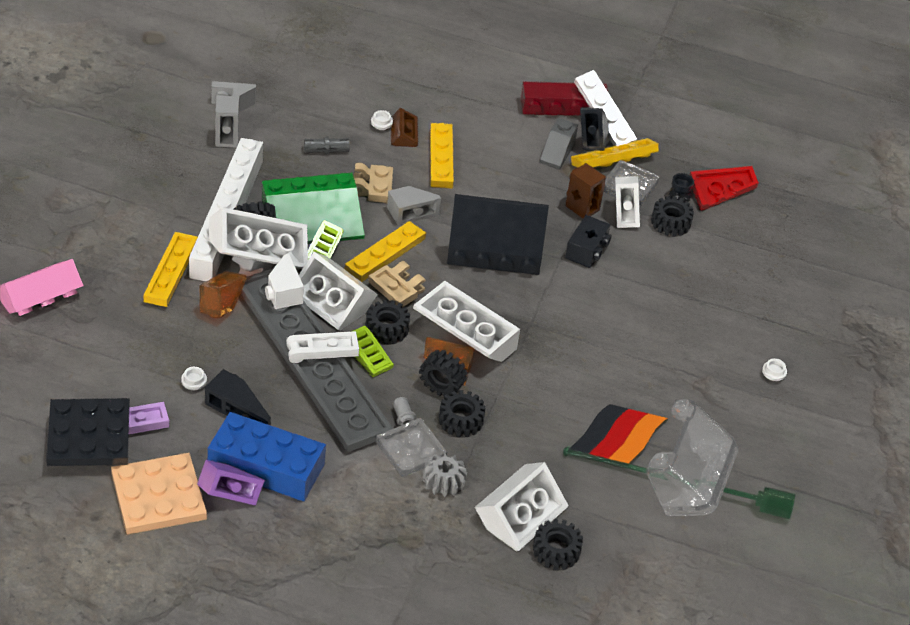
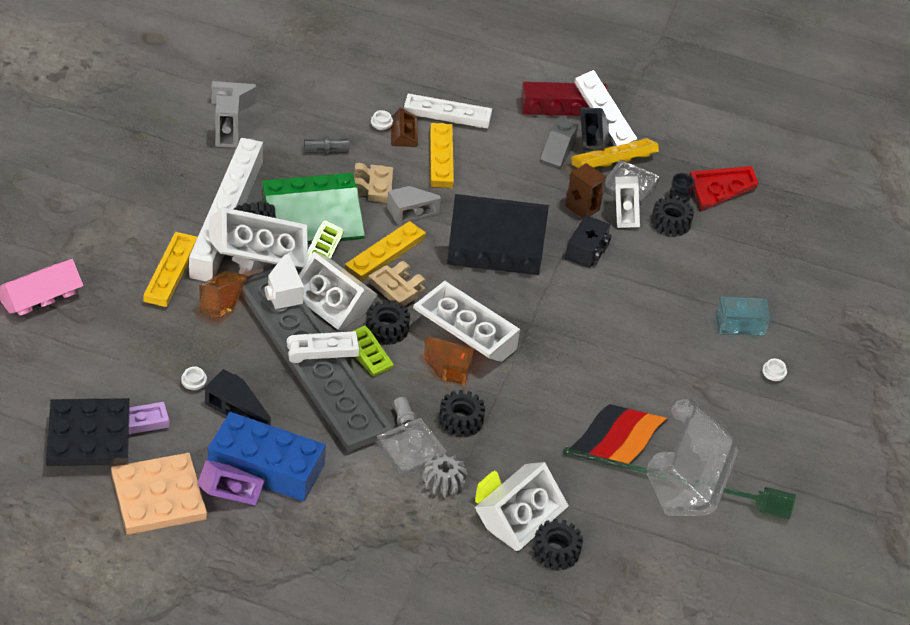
(443, 372): black tyre -> none
(448, 111): none -> white plate
(487, 486): none -> neon yellow slope
(742, 316): none -> clear light blue brick

